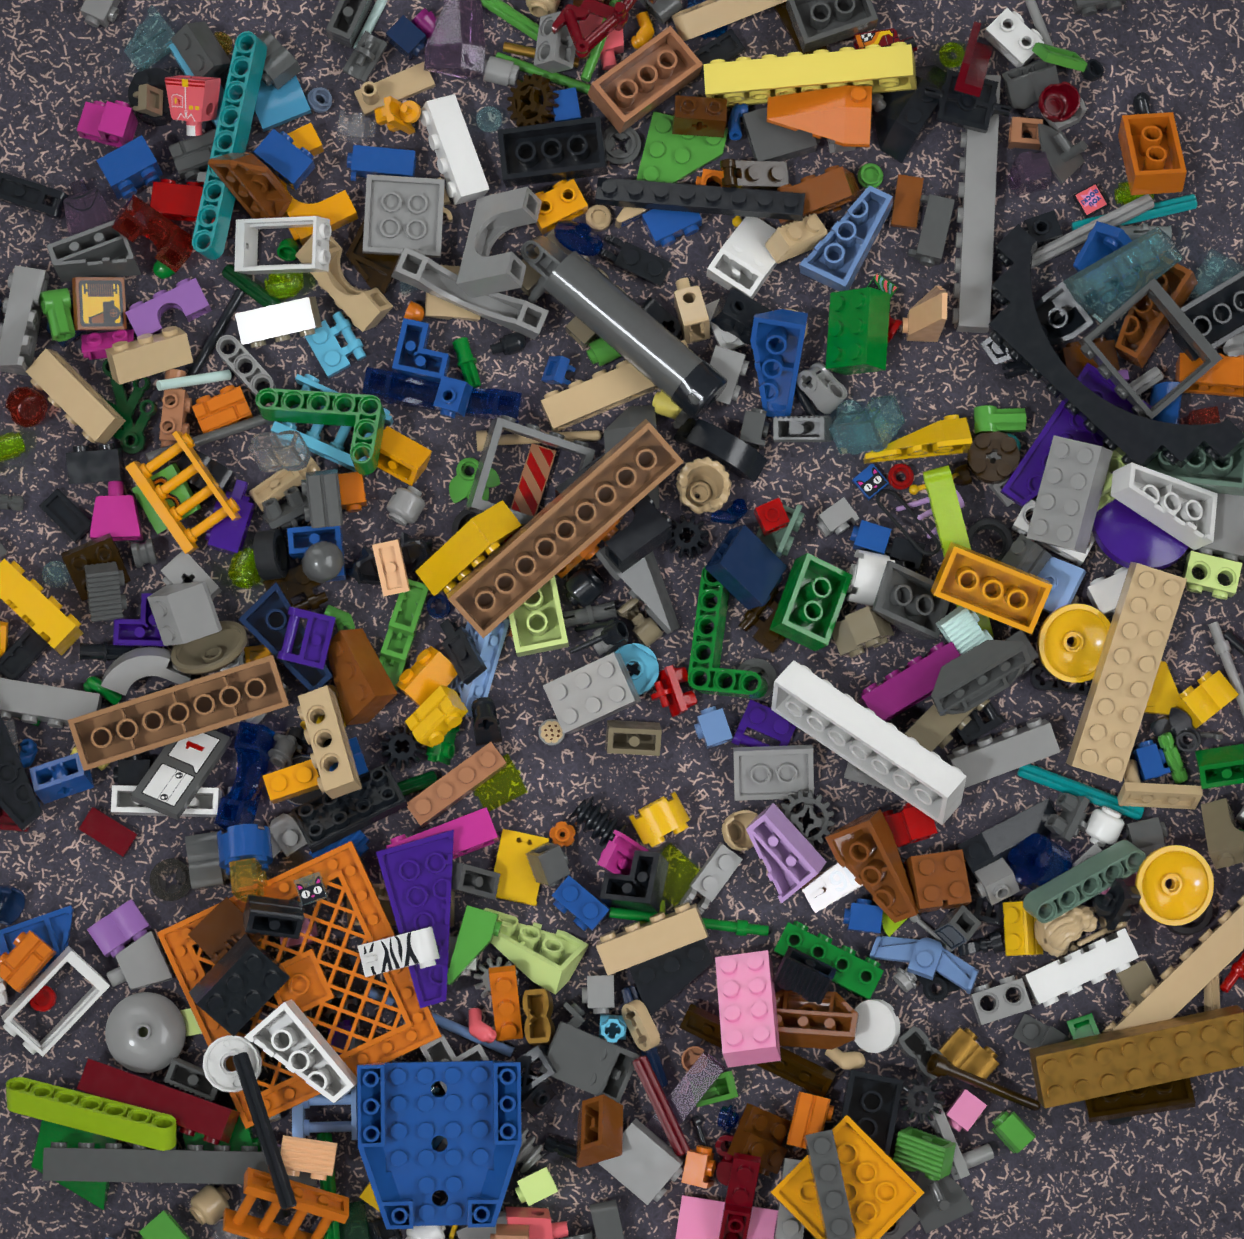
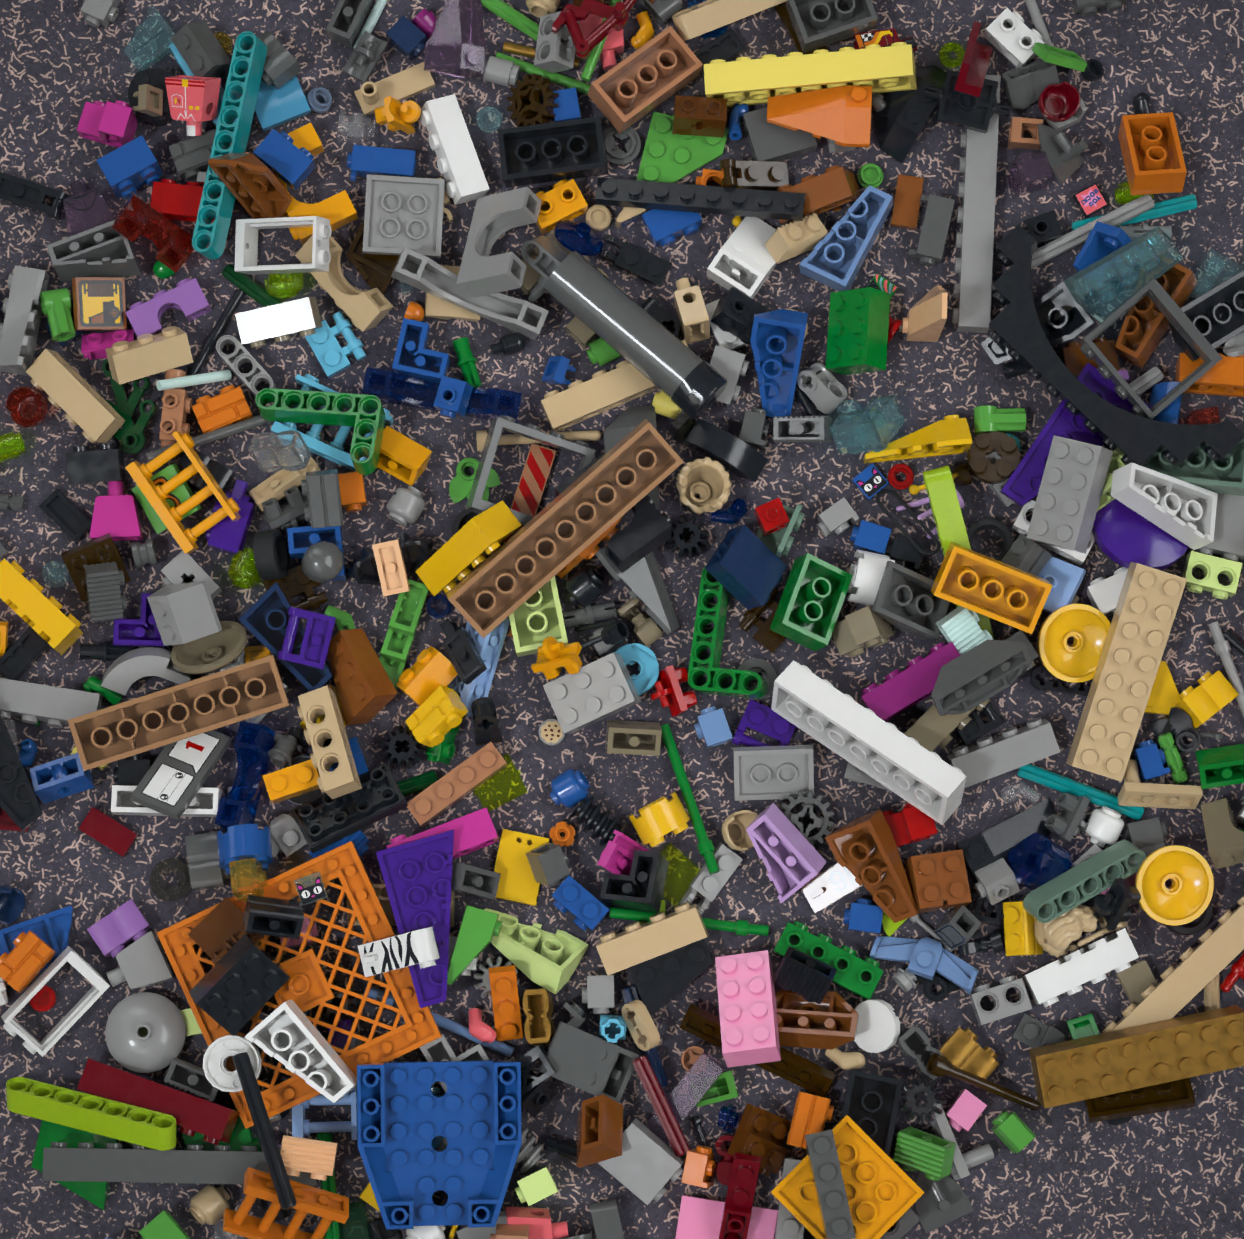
(287, 249): green hinge -> none
(554, 655): none -> light orange hips
(569, 788): none -> blue head
(705, 845): none -> green bar
(1019, 790): none -> clear arm

